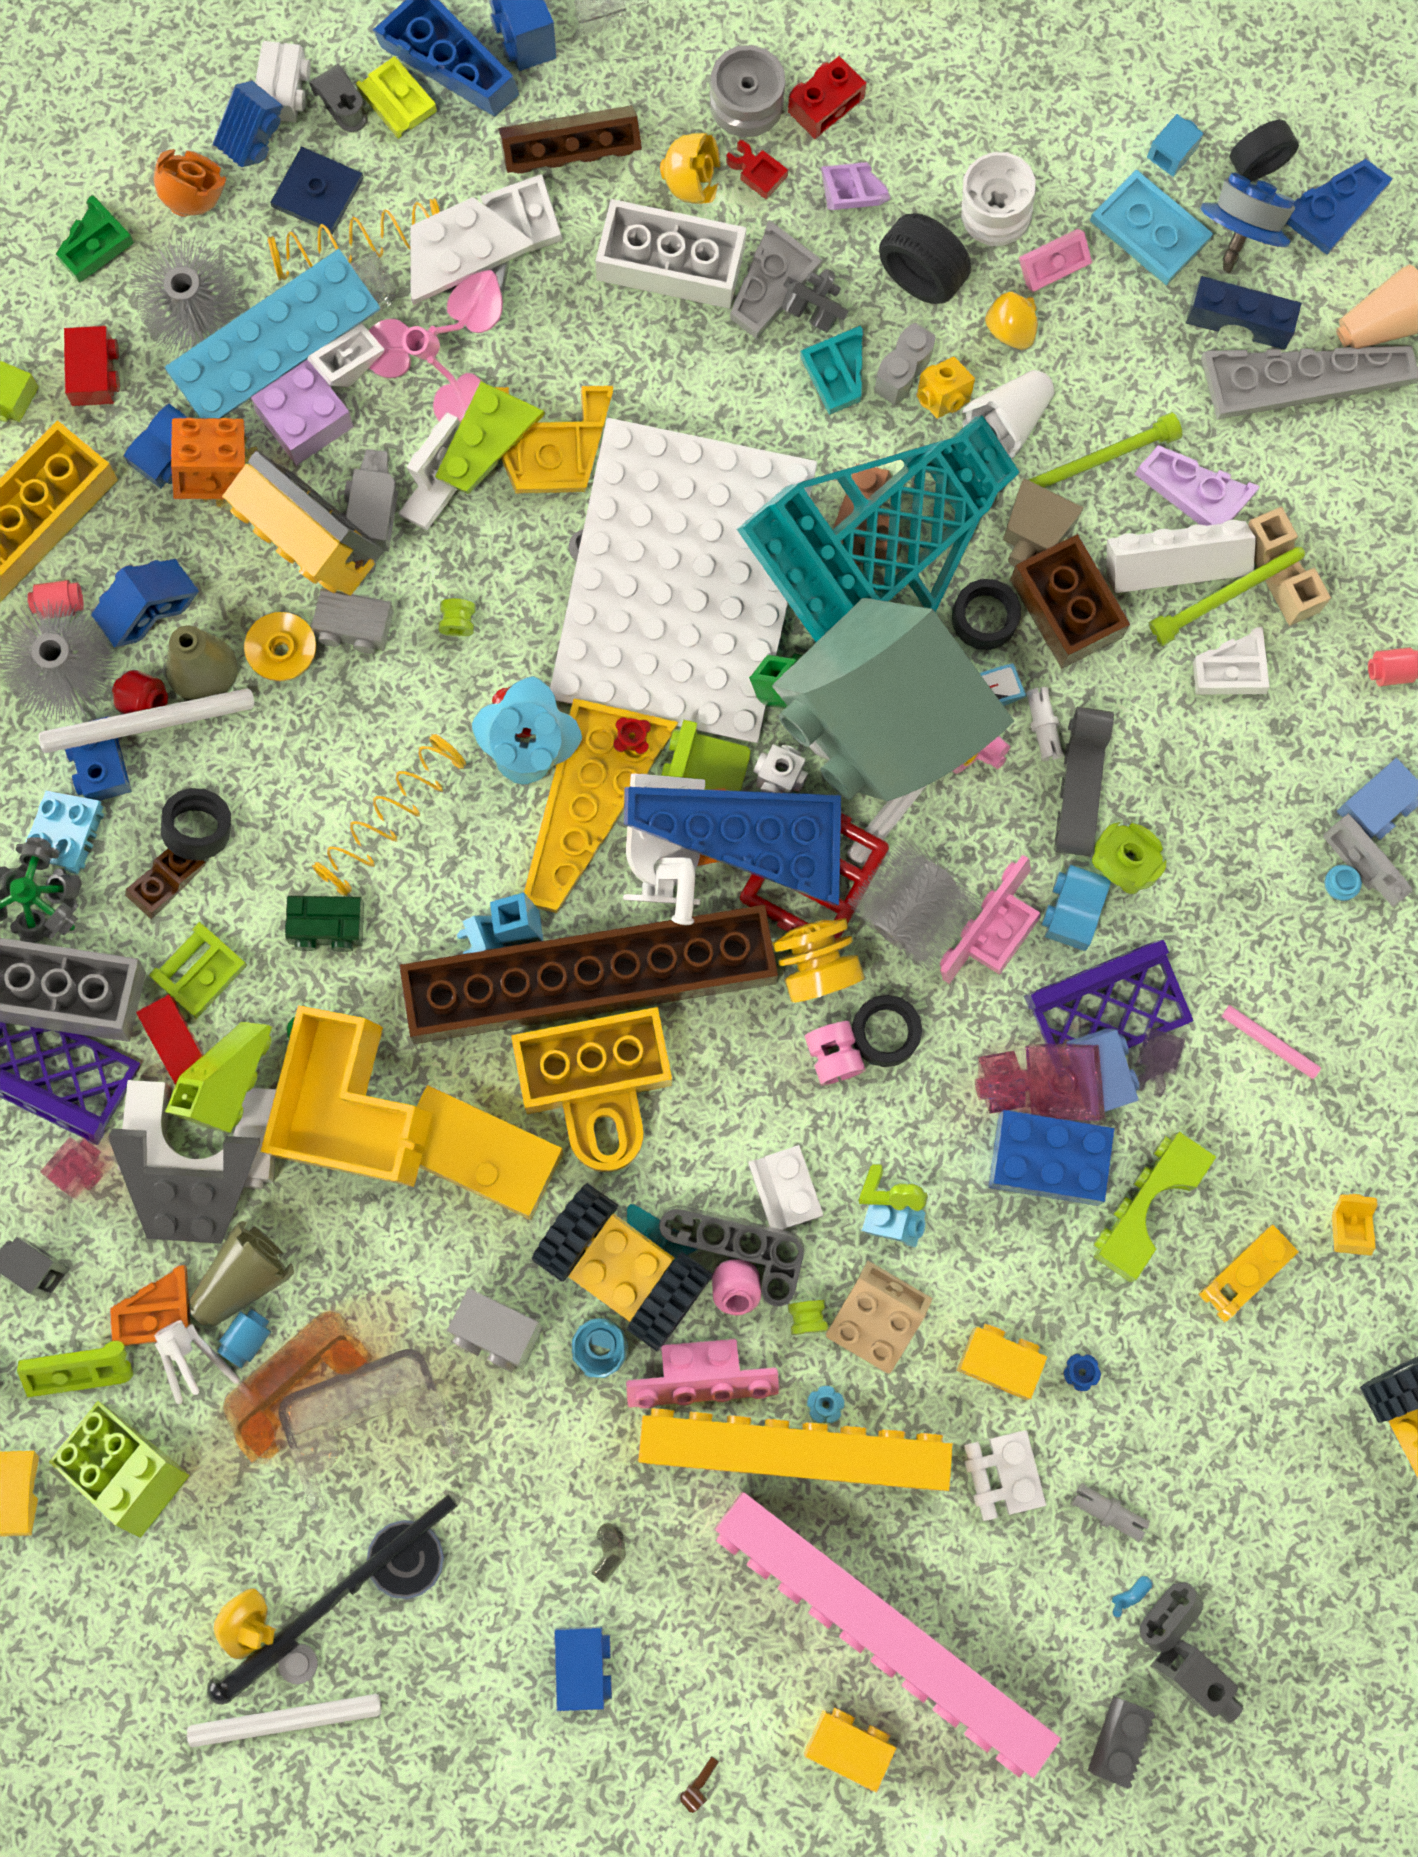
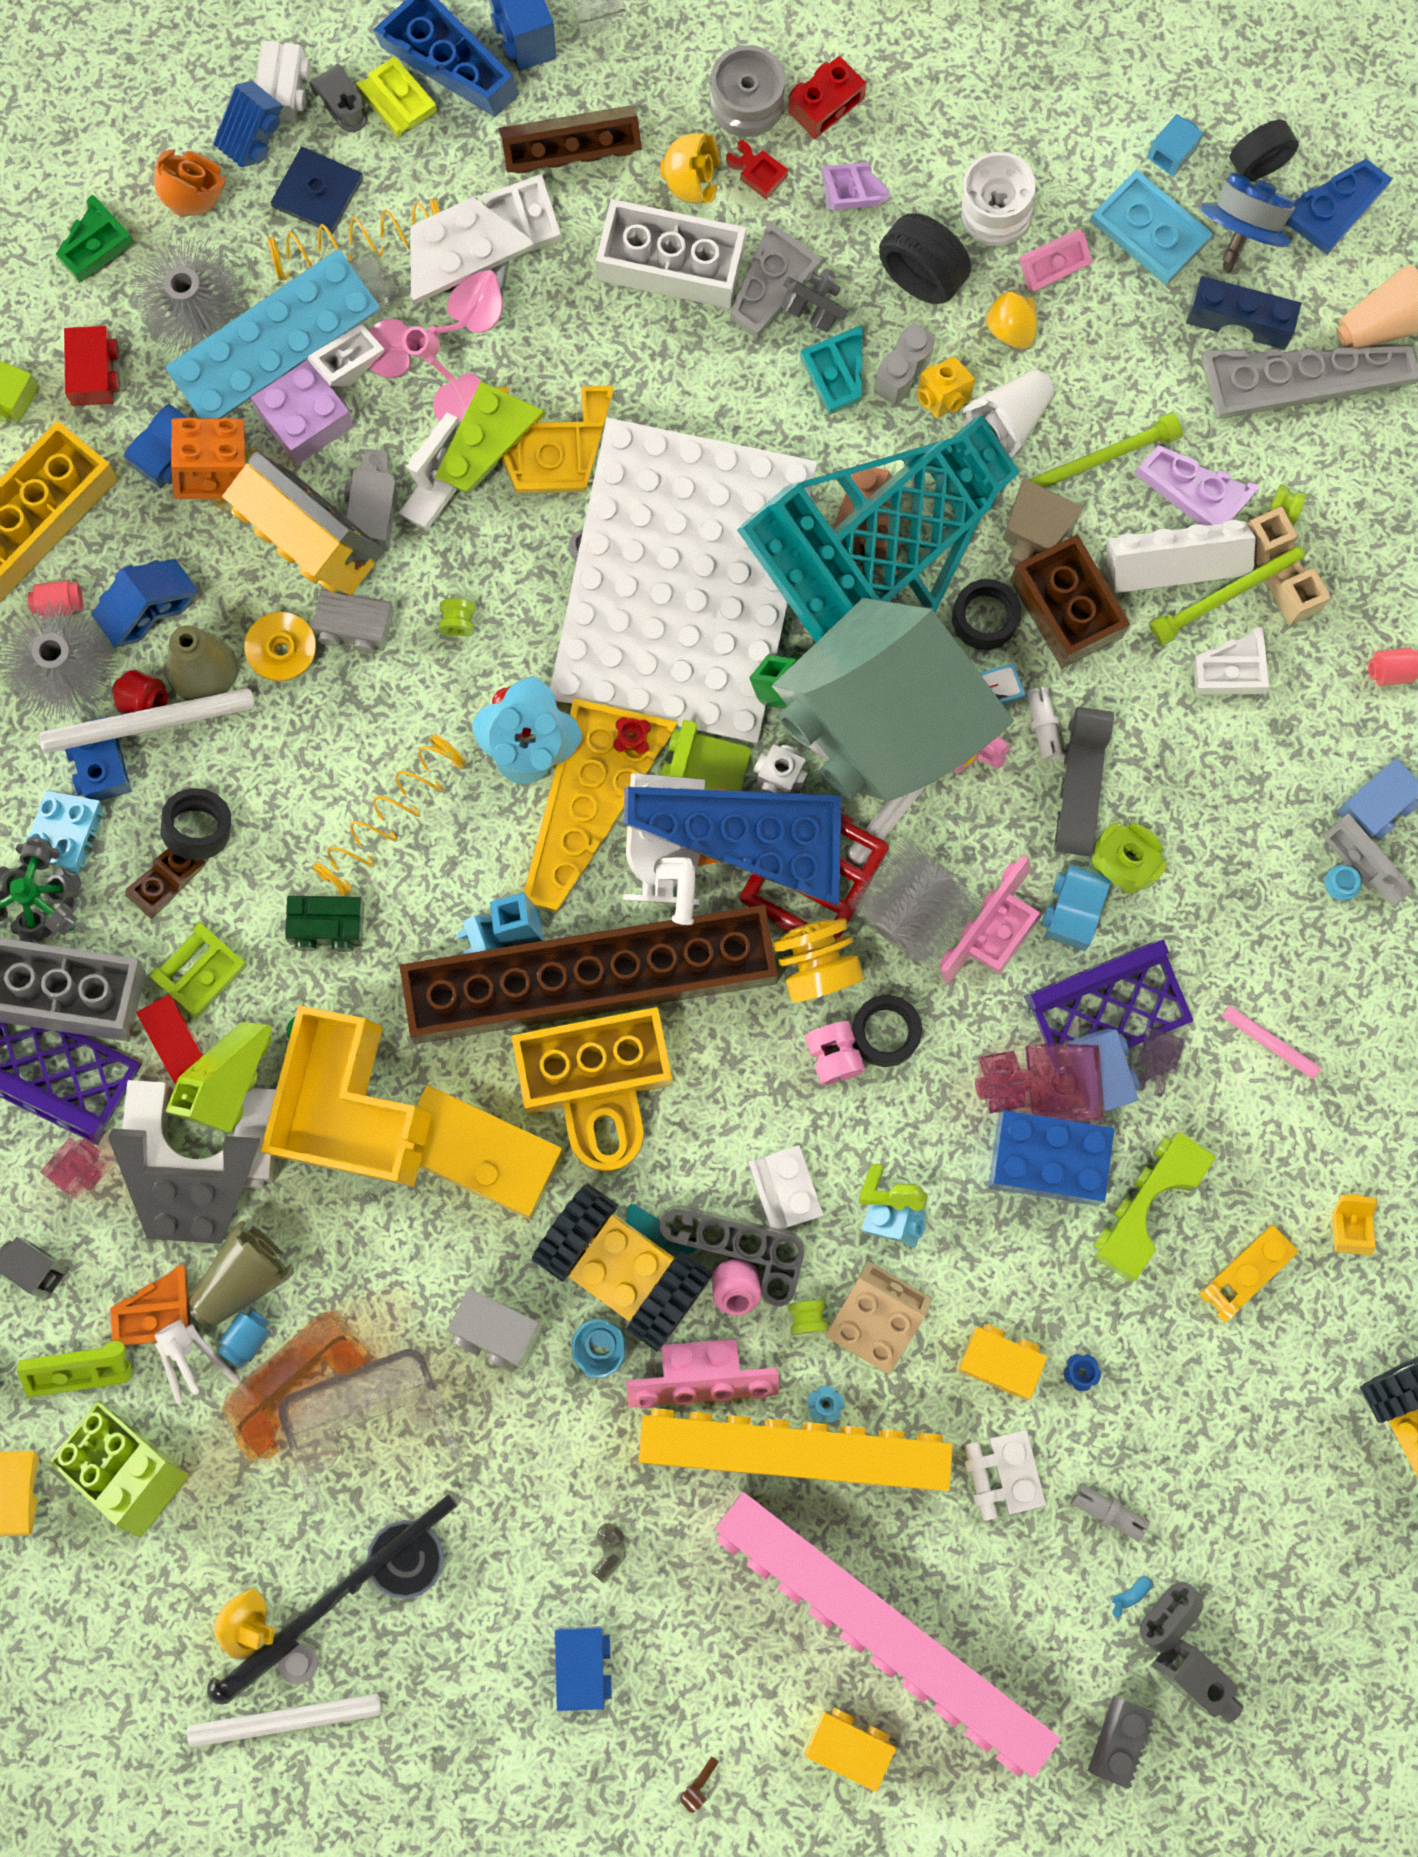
(1291, 502): none -> lime wheel

